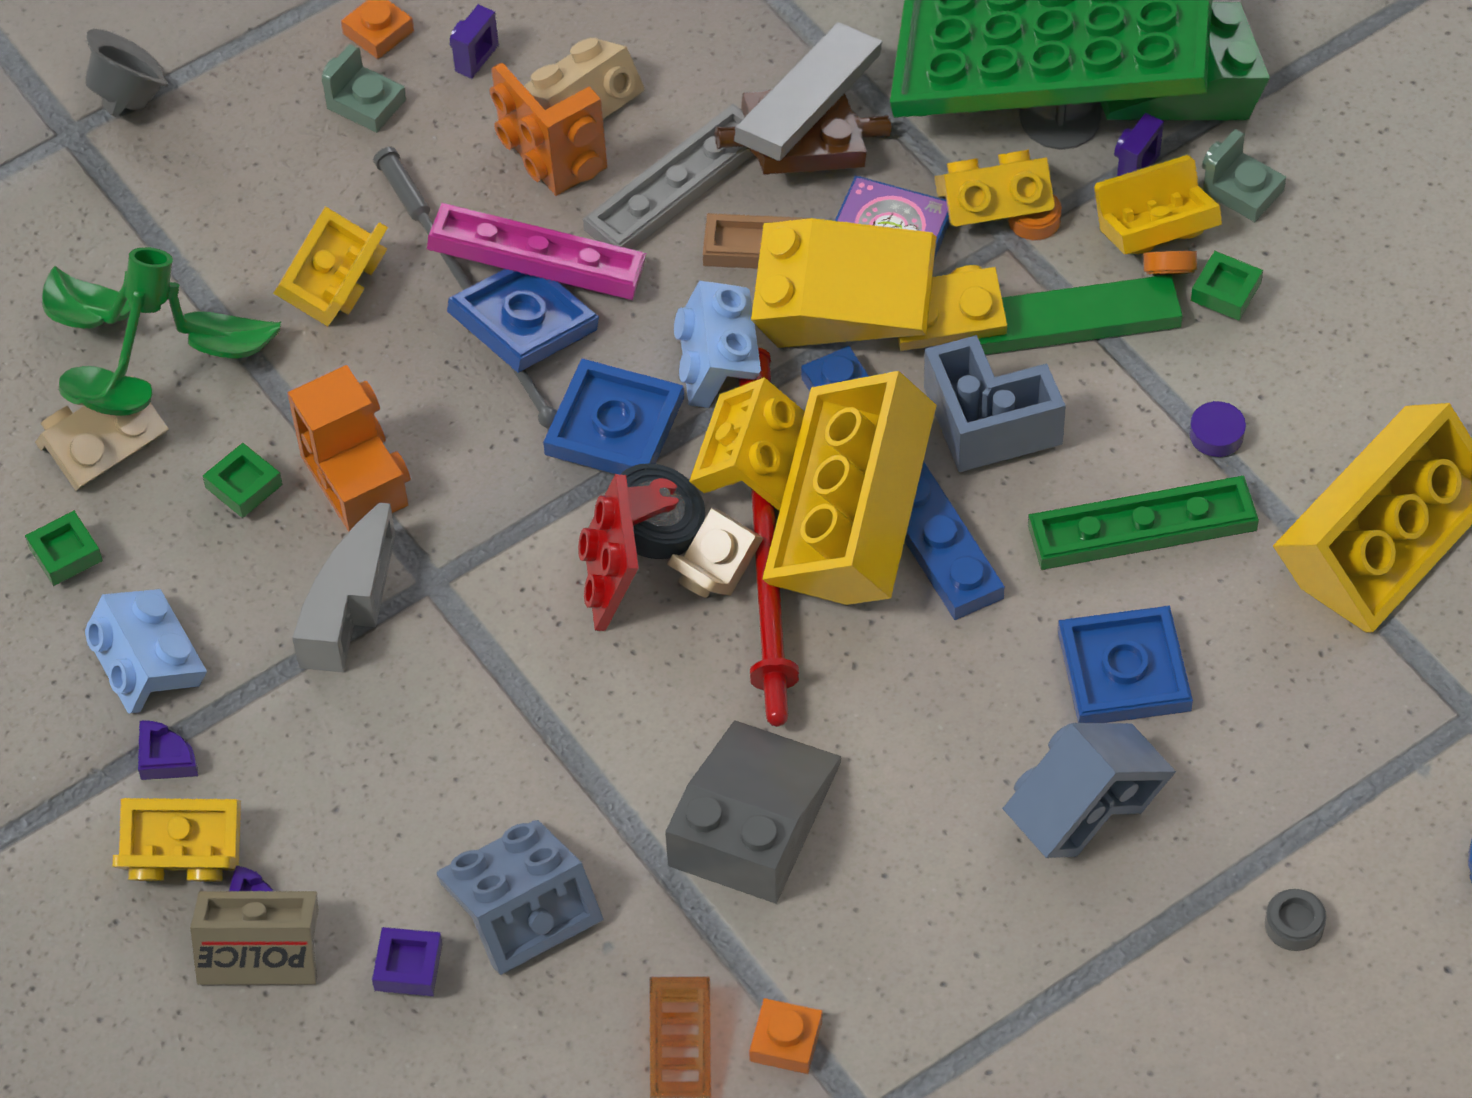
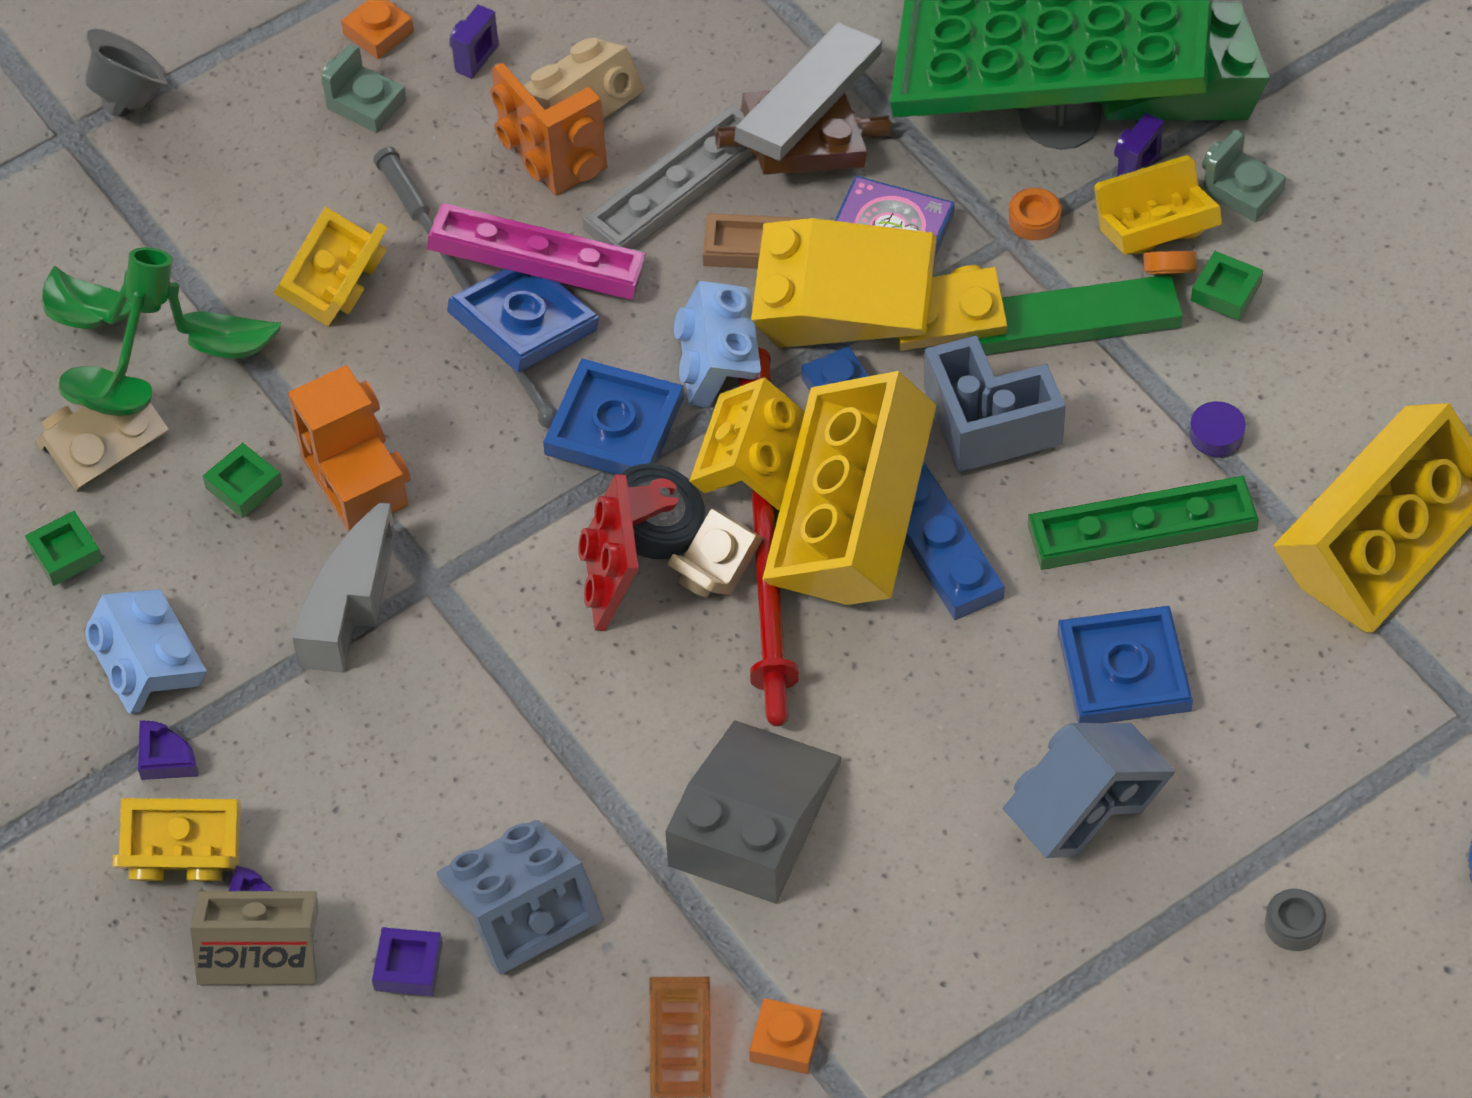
(996, 192): yellow bracket -> none

